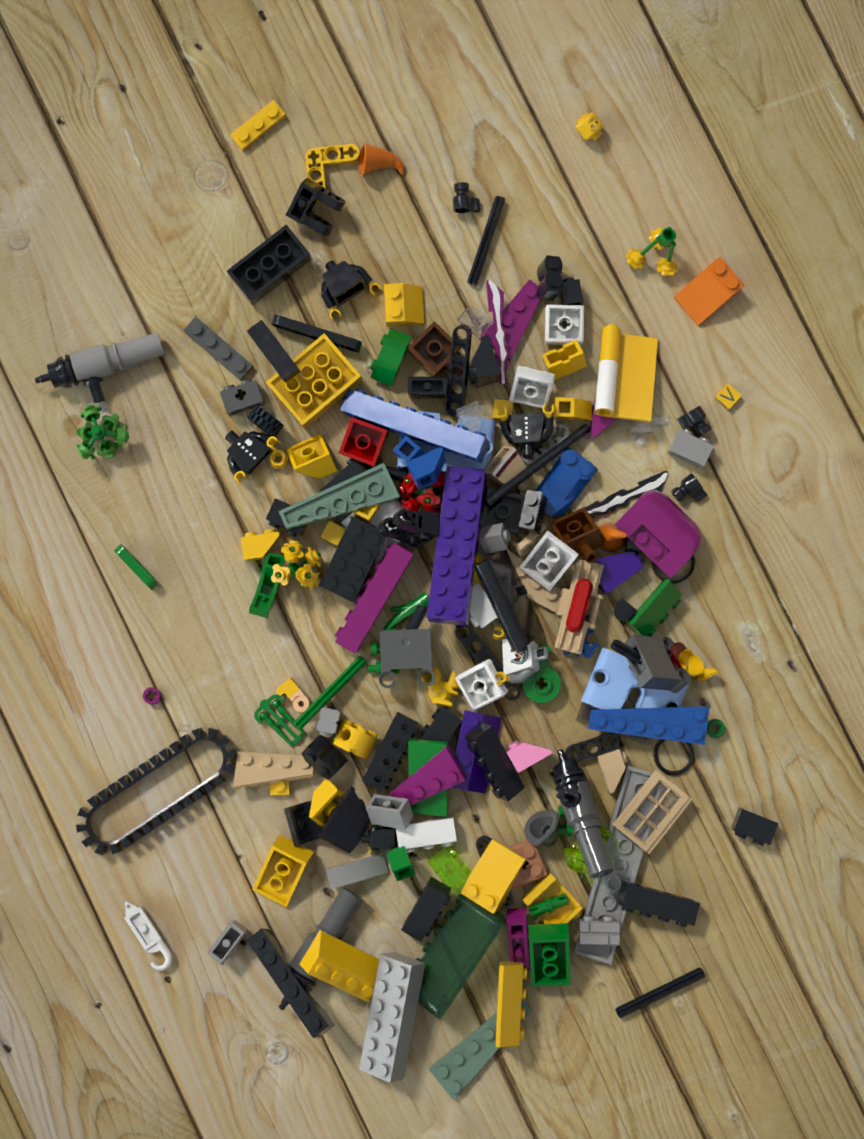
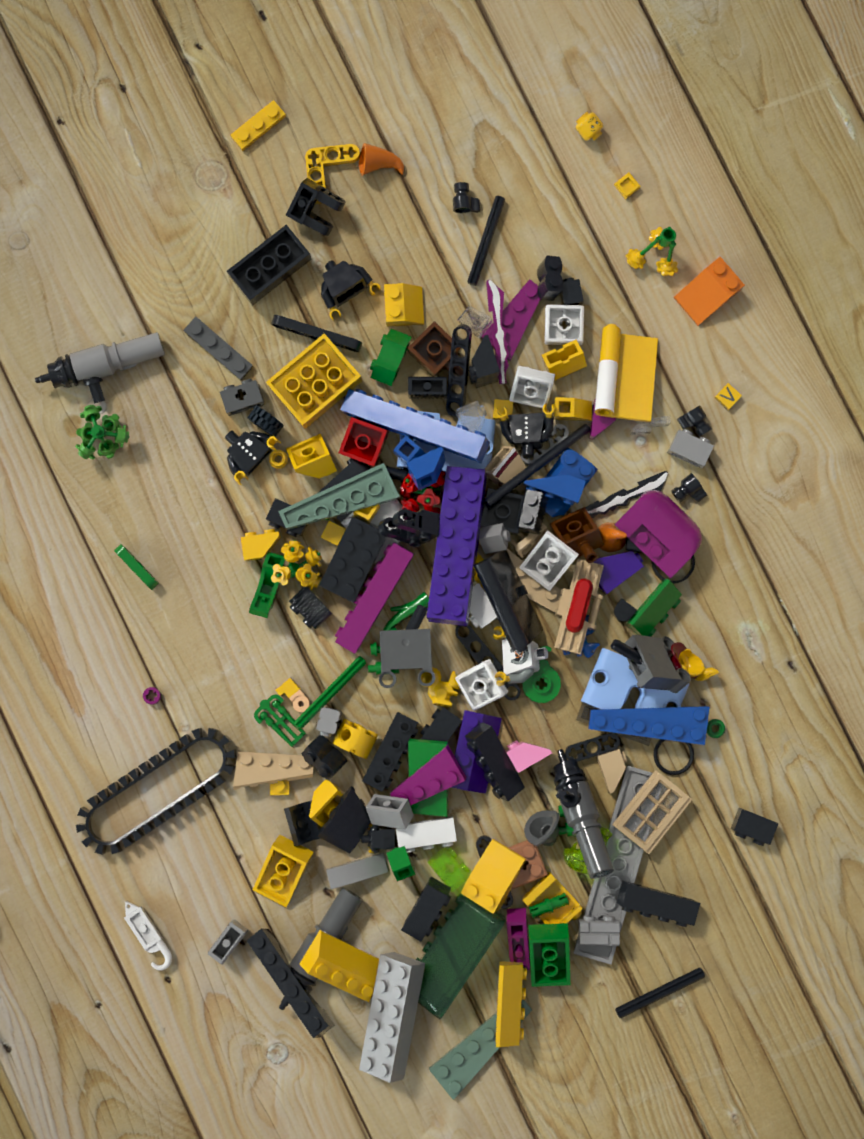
(273, 351): black tile -> none
(310, 608): none -> black brick
(562, 486): none -> blue slope
(627, 185): none -> yellow tile

